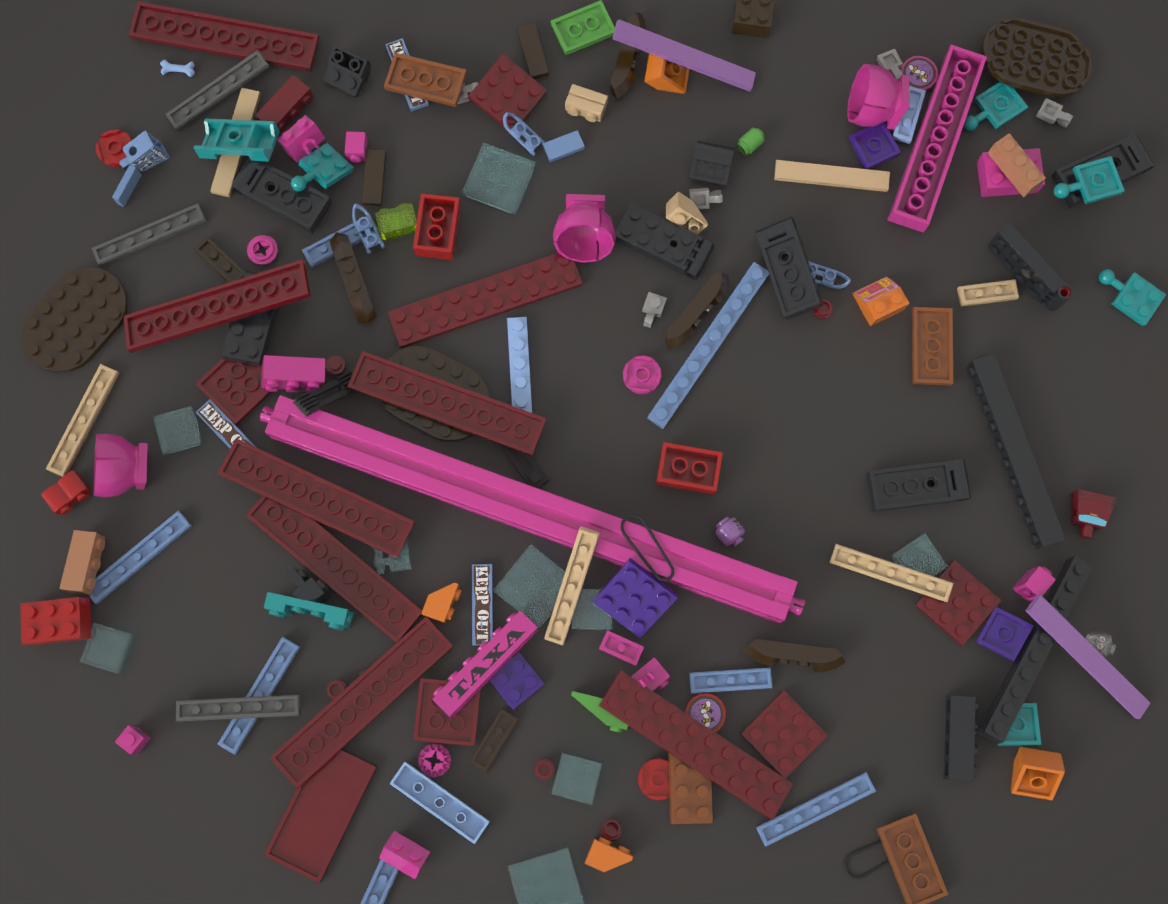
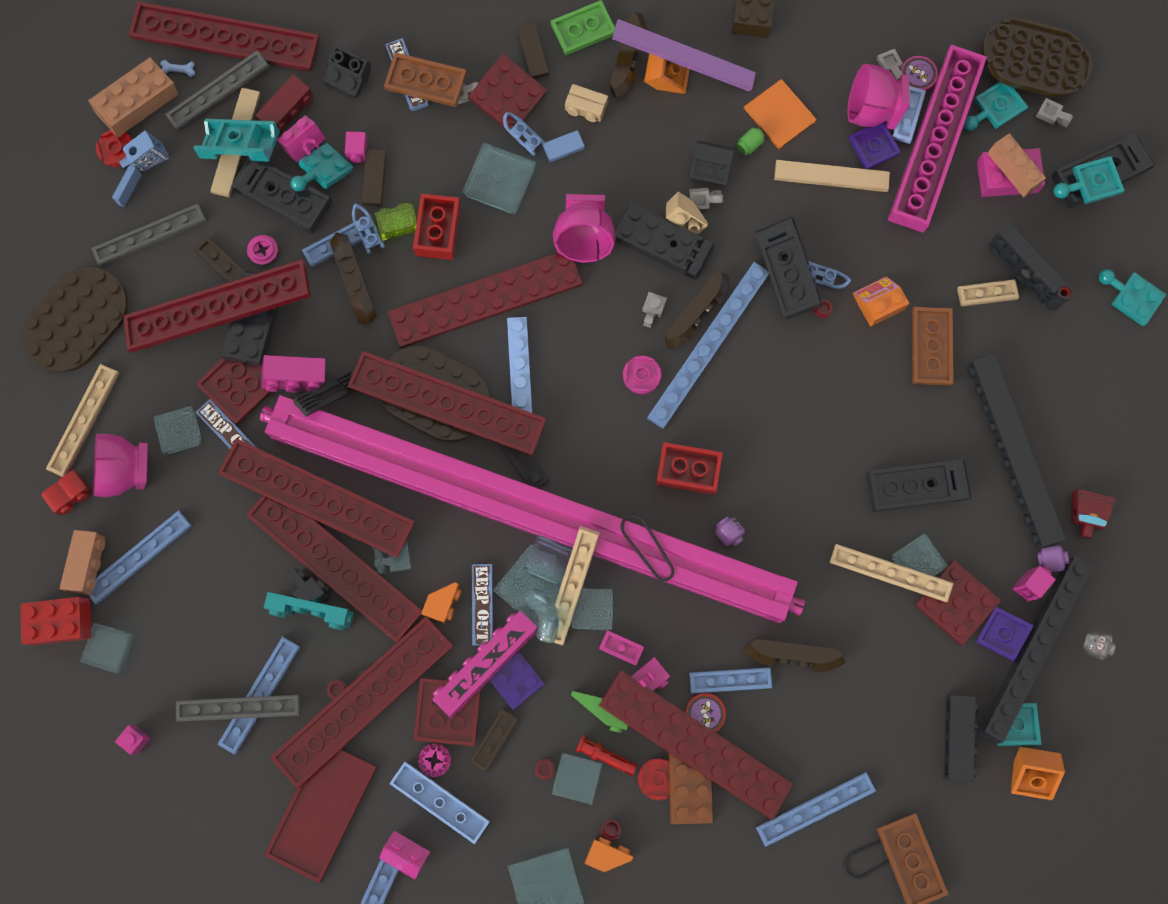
(133, 97): none -> nougat brick
(335, 365): dark red plate -> none
(546, 612): none -> clear light blue cylinder
(548, 560): none -> clear light blue tile
(597, 751): none -> red pin
(635, 598): dark purple plate -> none
(780, 114): none -> orange piece
(784, 734): dark red plate -> none
(1053, 558): none -> medium lavender head
(1087, 656): medium lavender tile -> none

